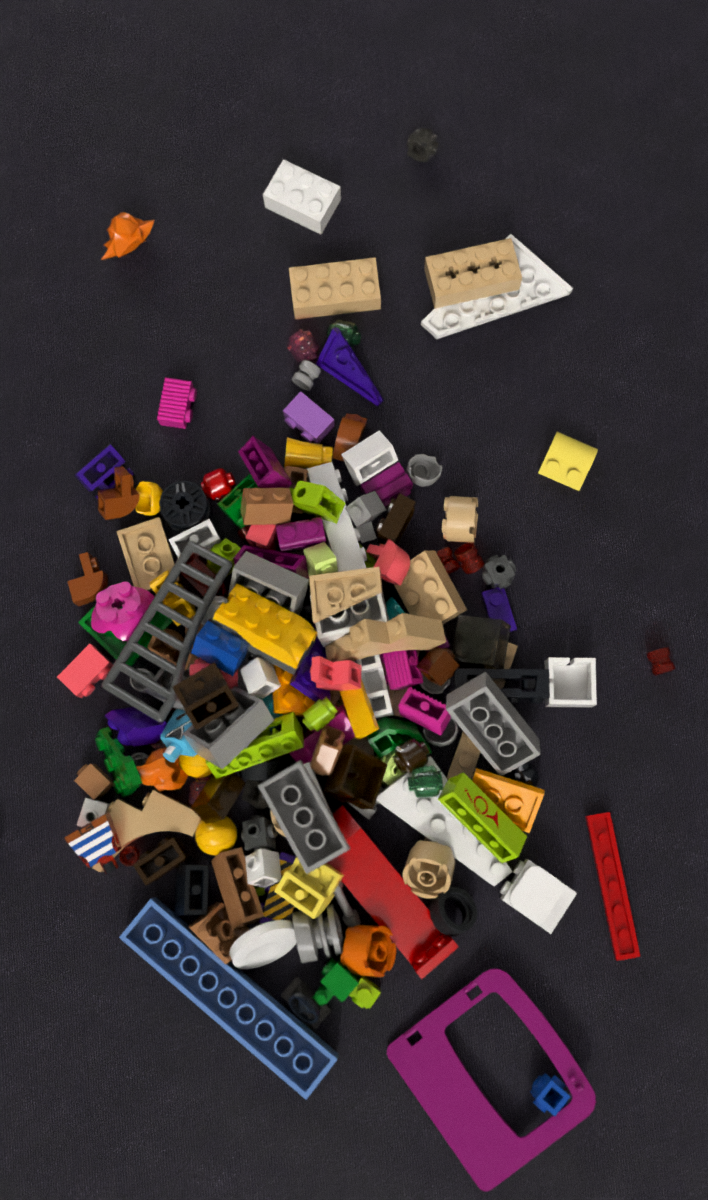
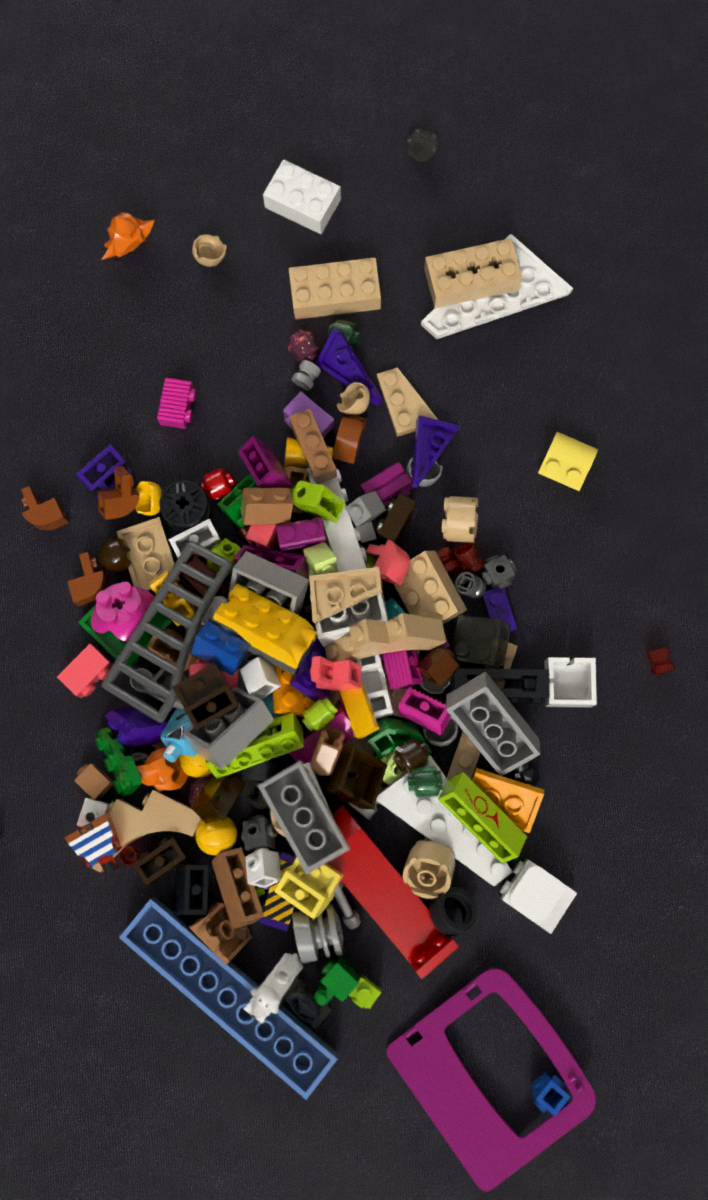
(45, 515): none -> dark orange brick
(114, 555): none -> dark brown hair
(208, 250): none -> tan hair
(263, 944): white piece -> none
(269, 994): none -> white animal
(313, 446): none -> medium nougat brick
(354, 399): none -> tan hair
(368, 950): orange brick -> none
(369, 457): white slope -> none
(402, 401): none -> tan wing
(430, 441): none -> dark purple wing
(470, 585): none -> dark grey wheel
(612, 886): red plate -> none

